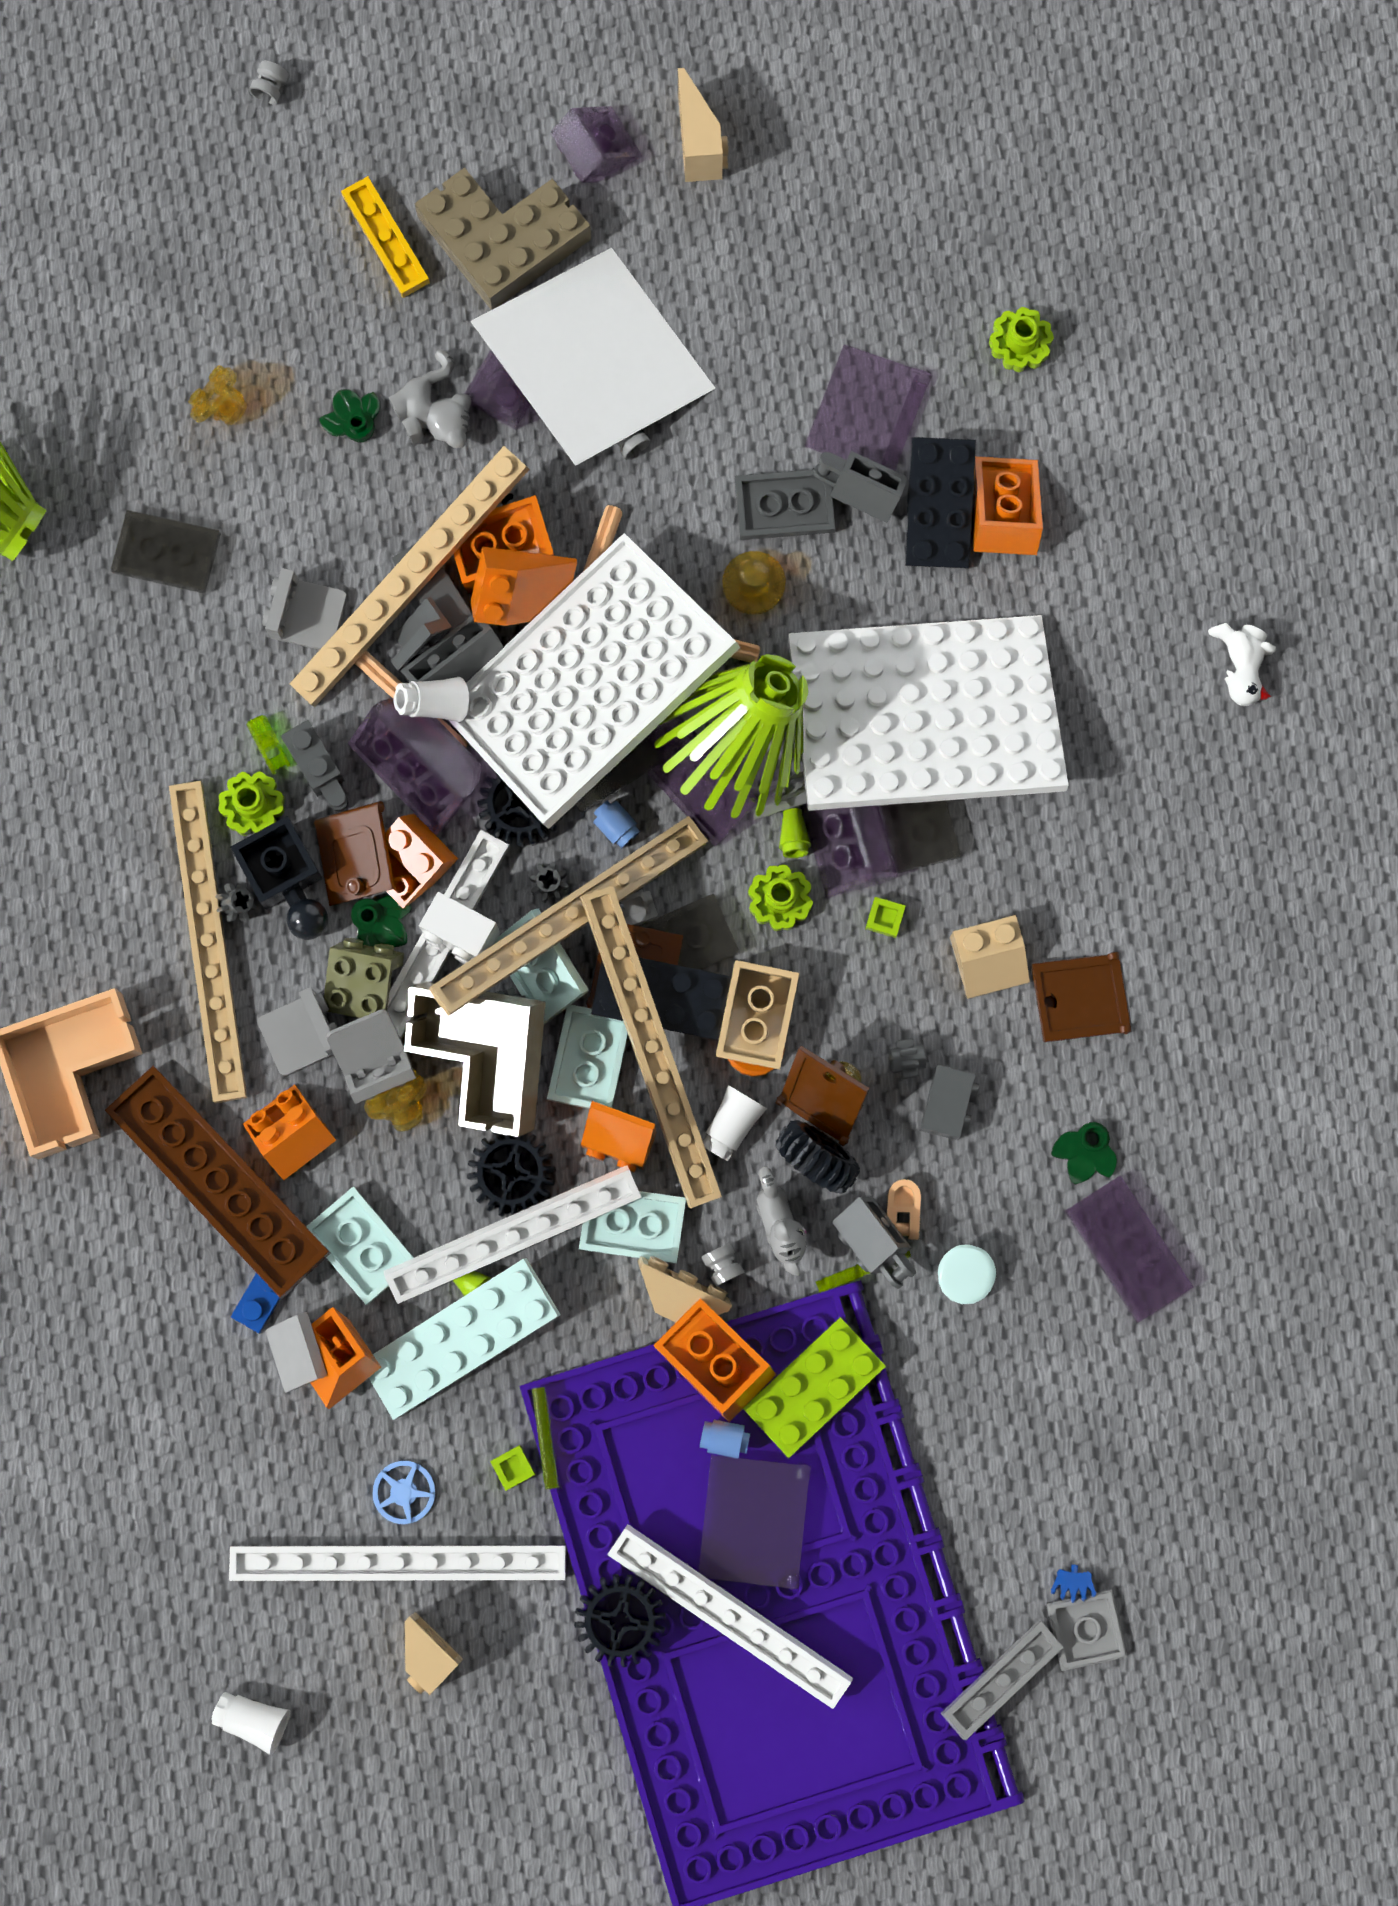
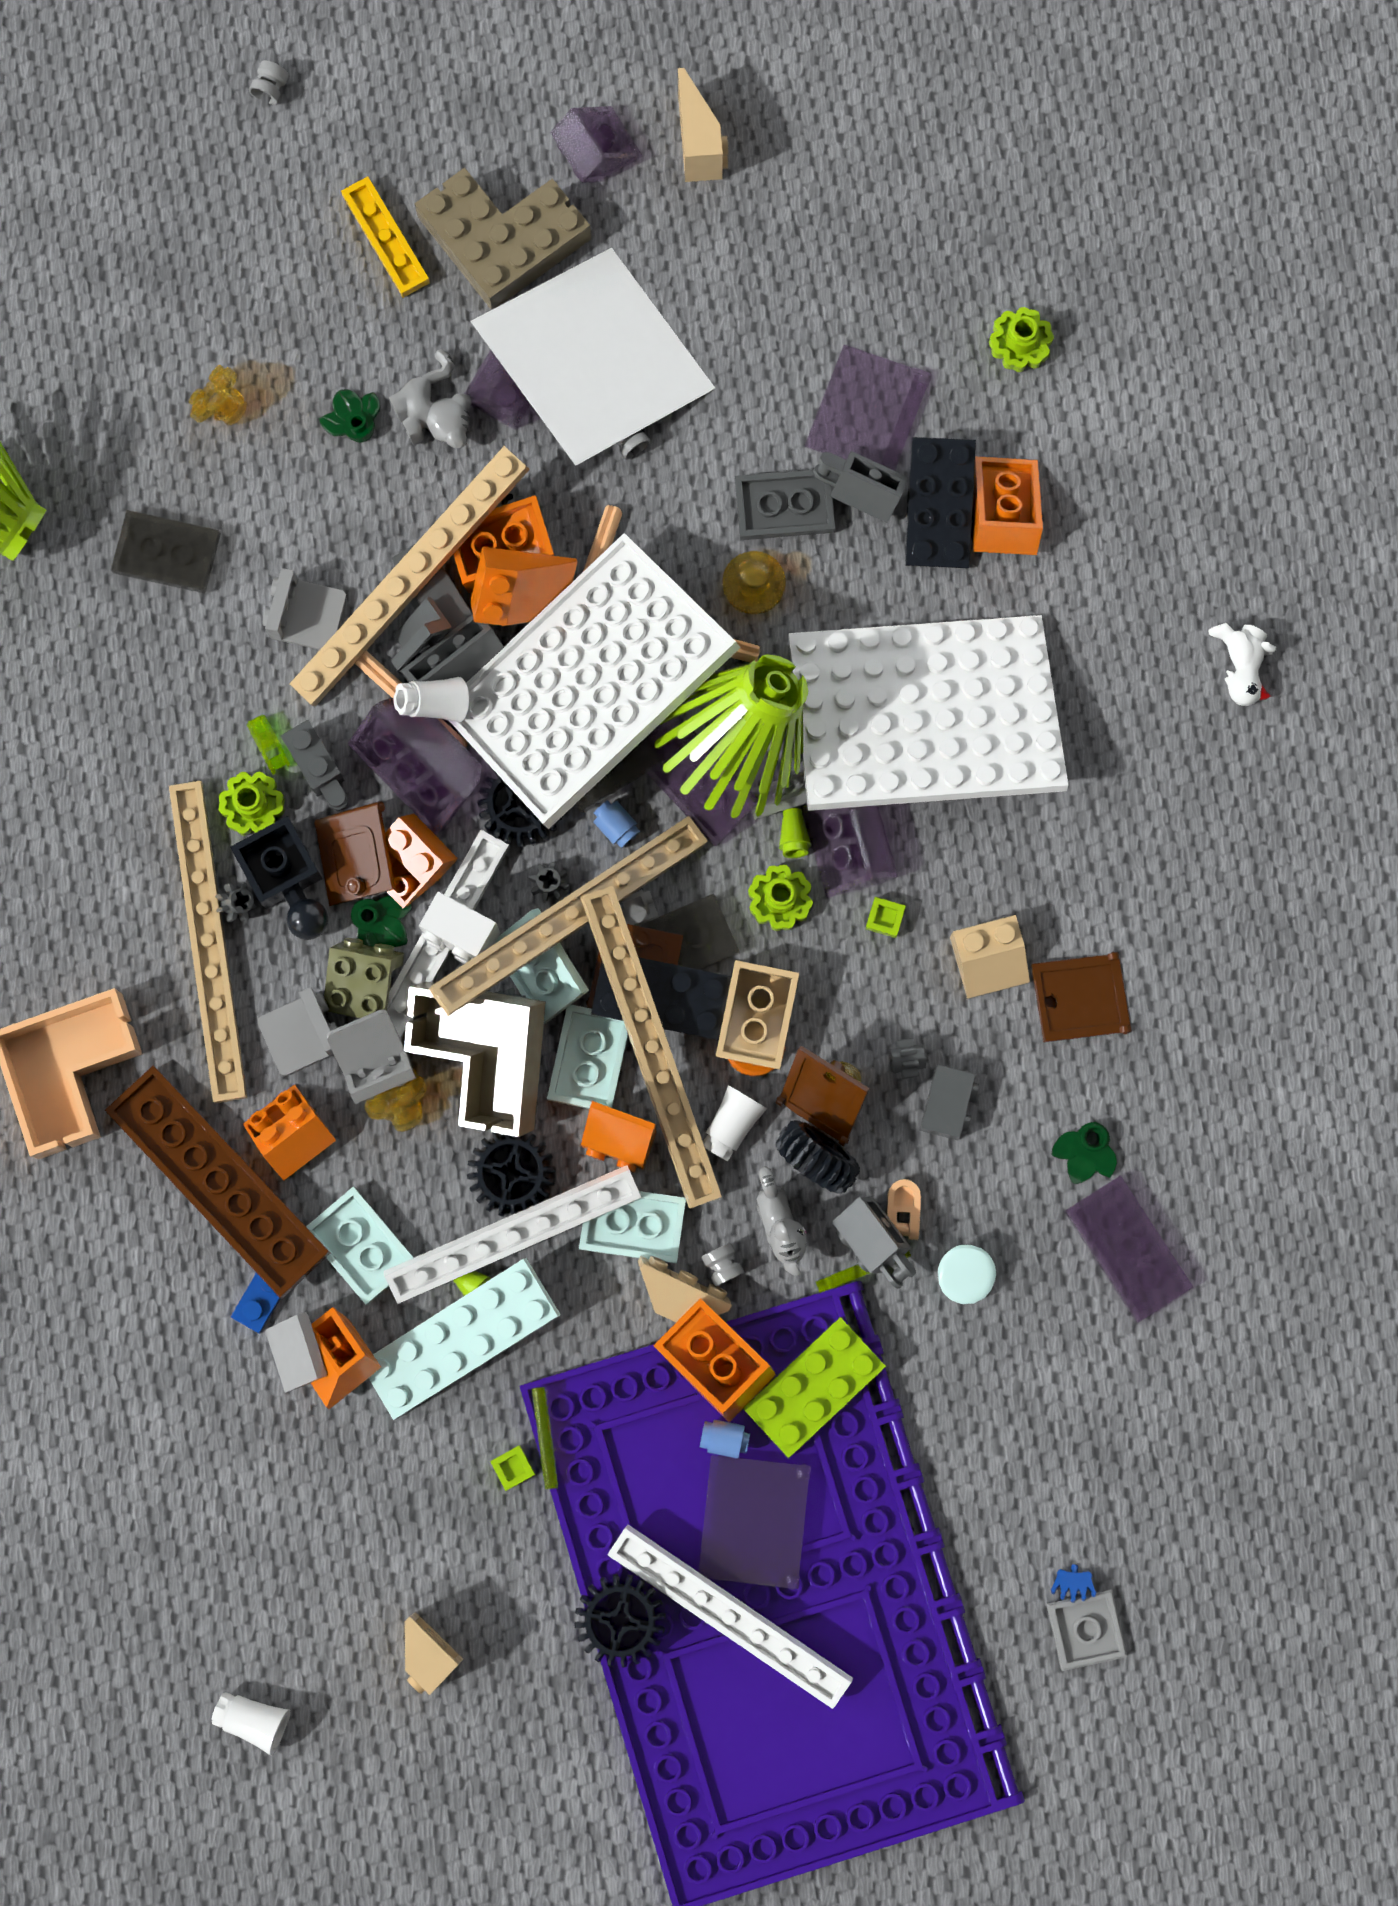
(397, 1563): white plate -> none
(403, 1492): light blue wheel -> none
(920, 834): clear smoke plate -> none
(1002, 1680): light grey plate -> none

